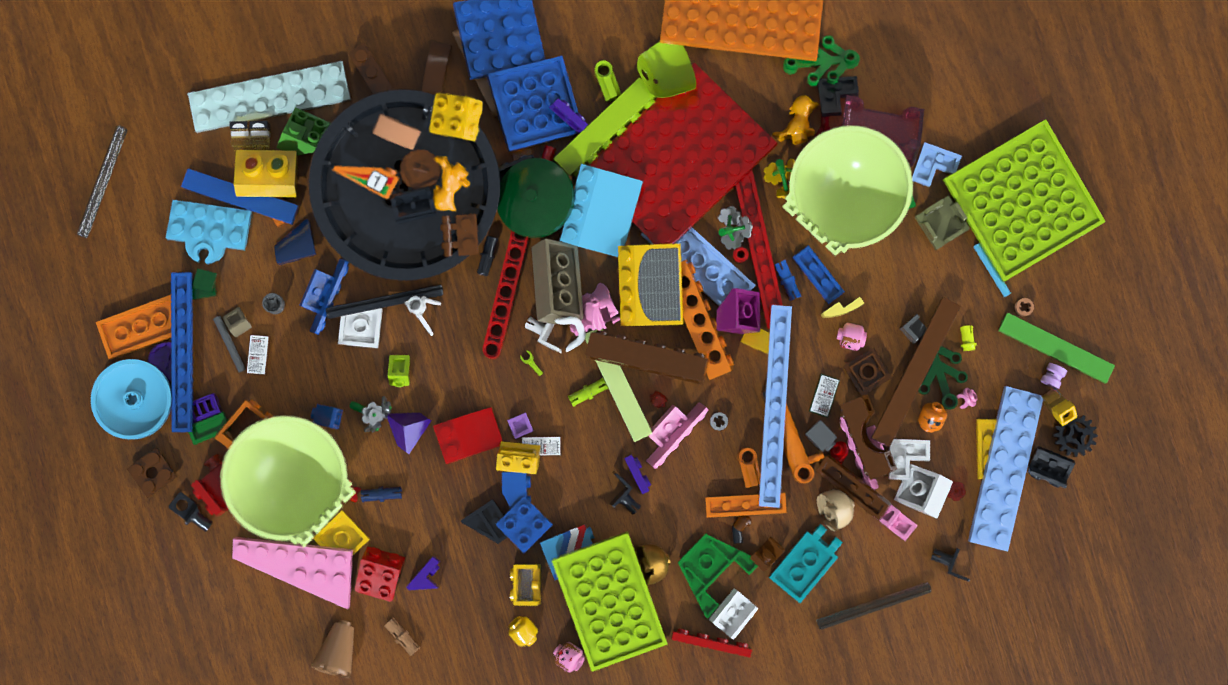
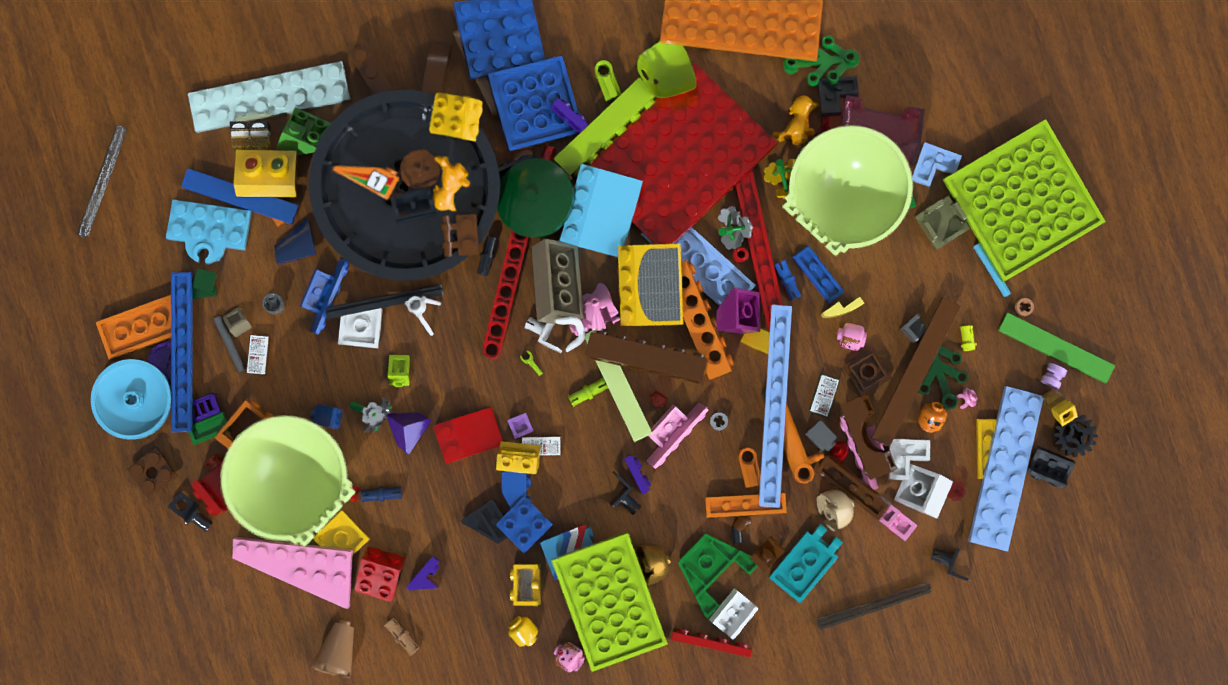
(396, 132): nougat slope -> none

